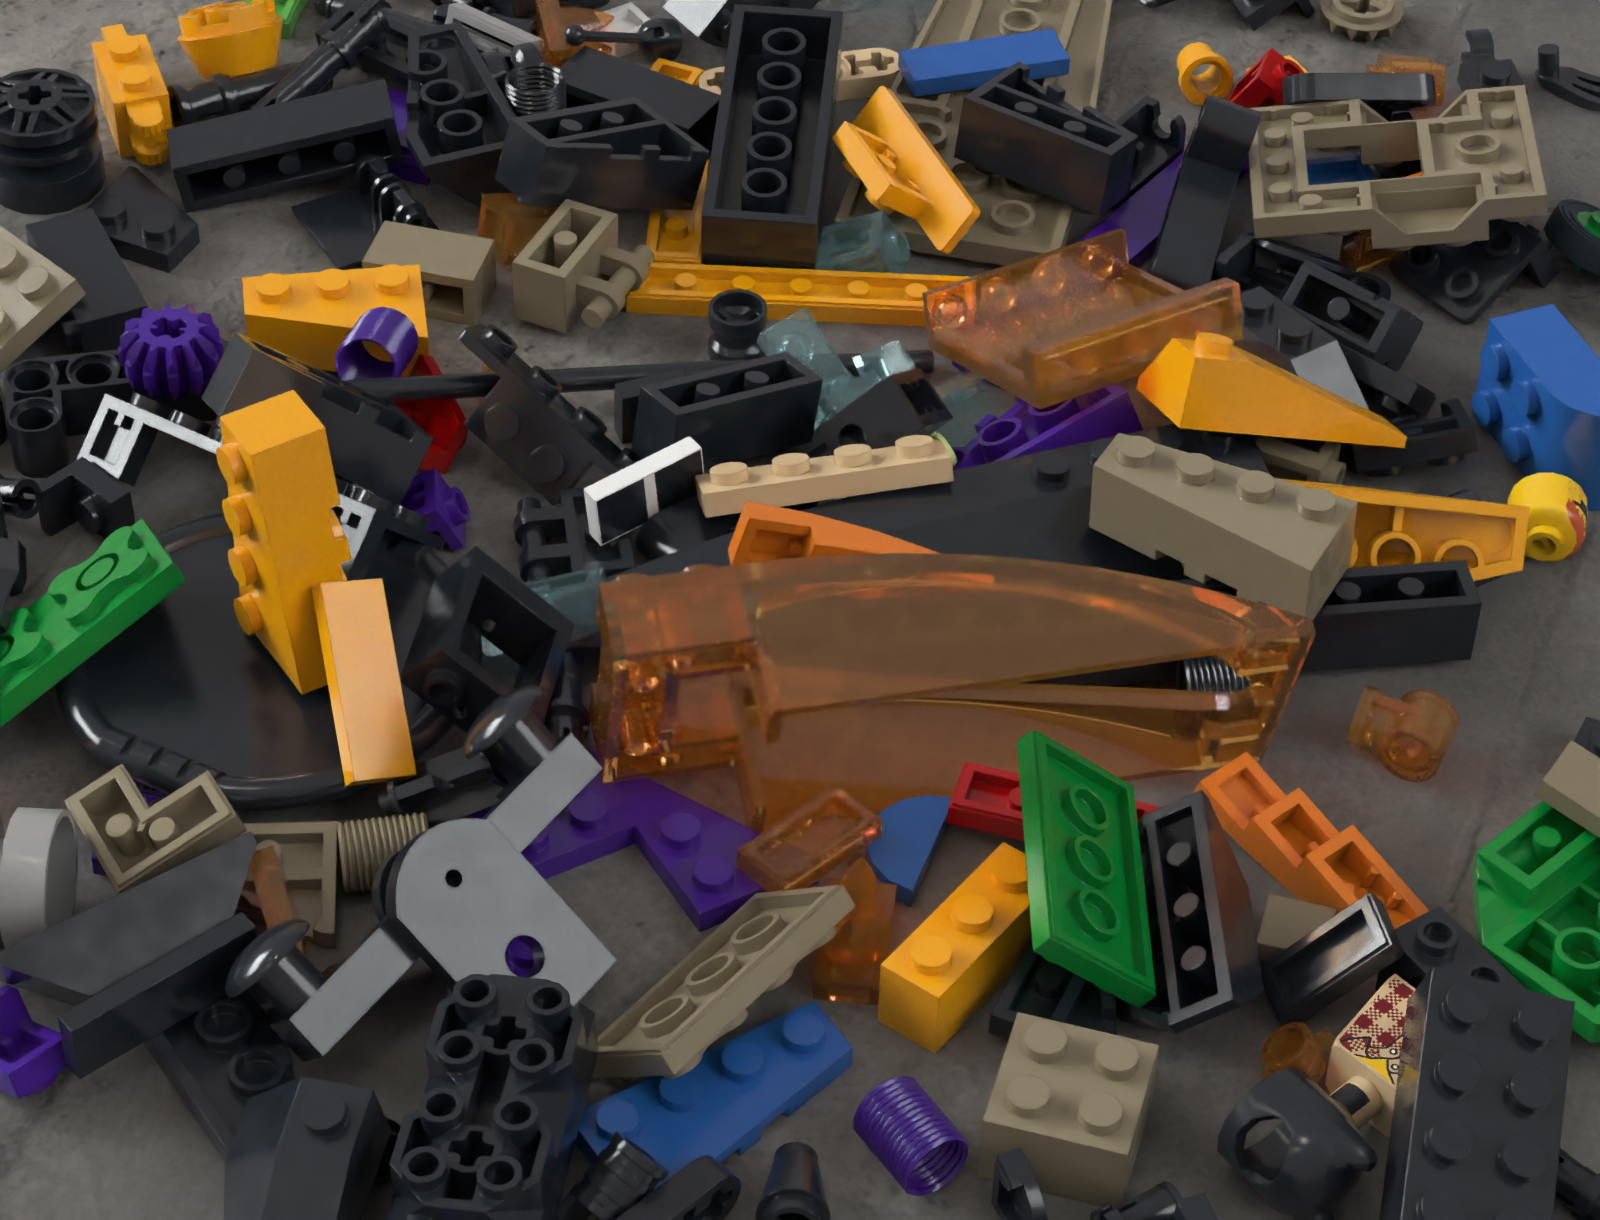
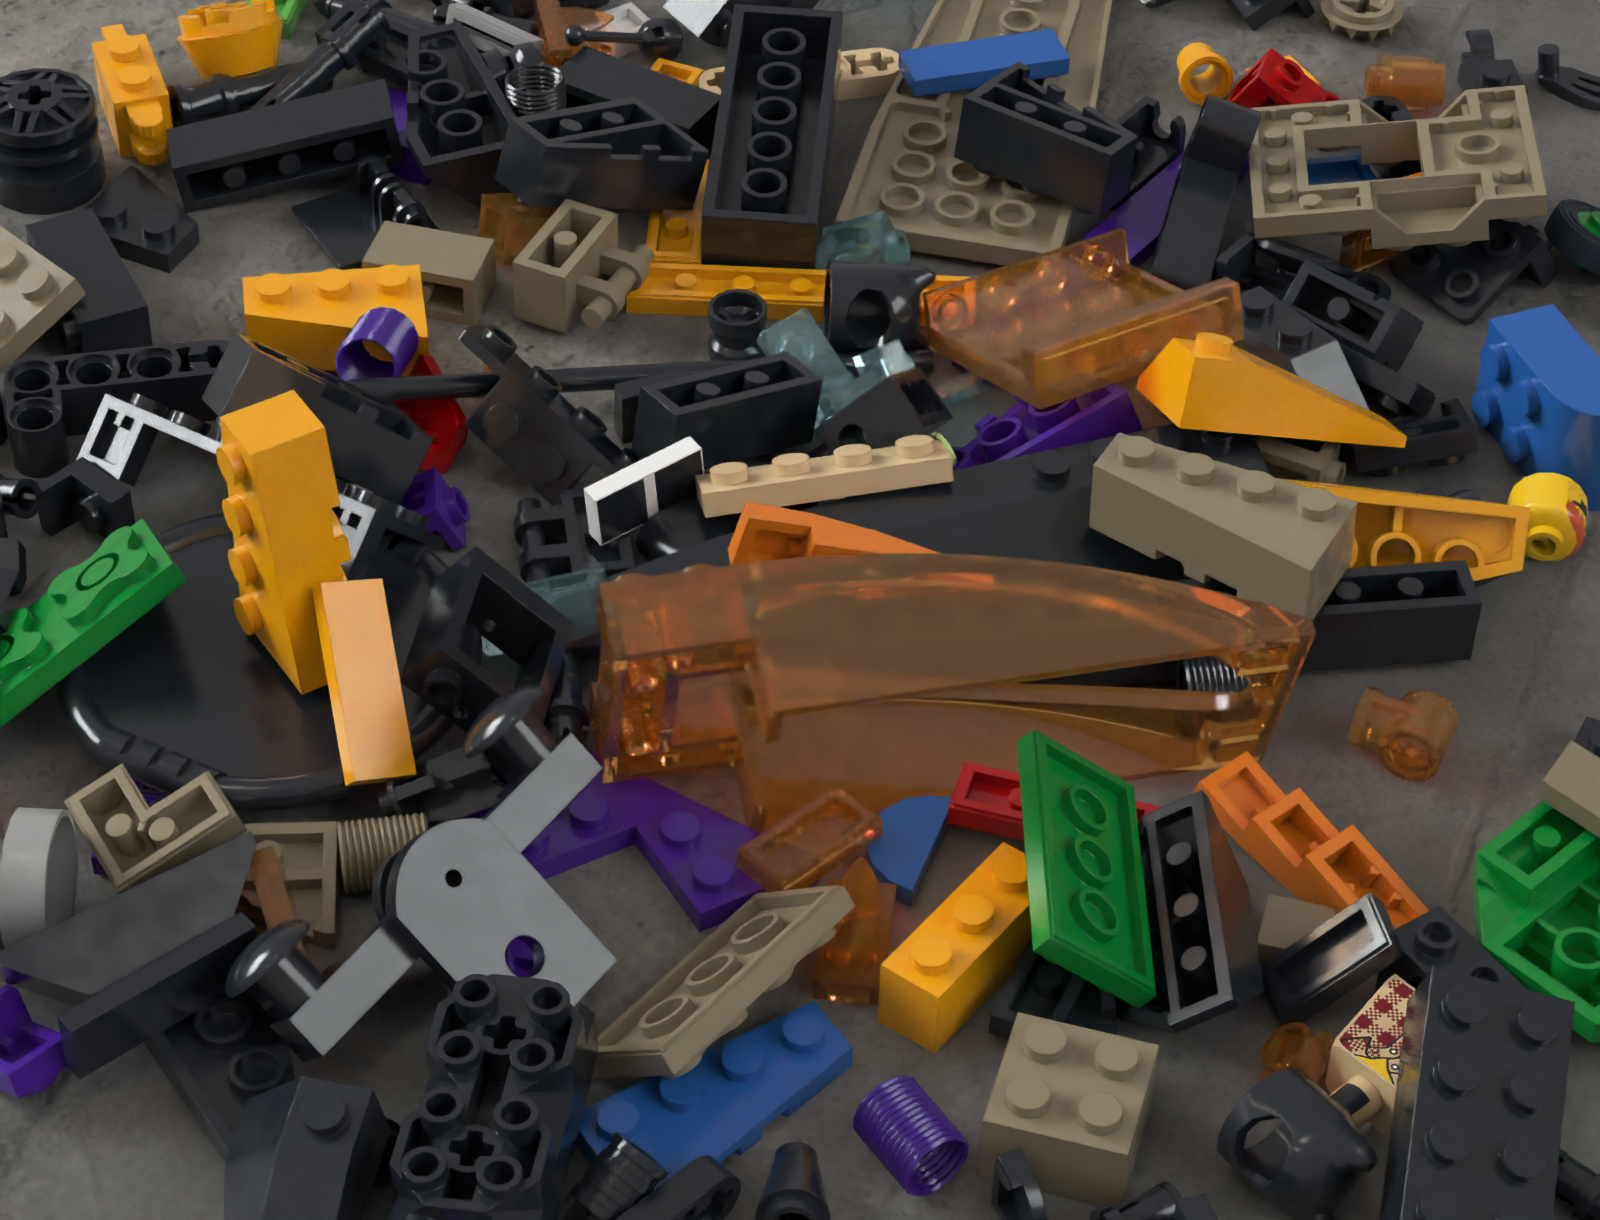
(170, 351): dark purple gear -> none
(874, 305): none -> black piece
(905, 170): light orange bracket -> none
(1376, 90): black beam -> none

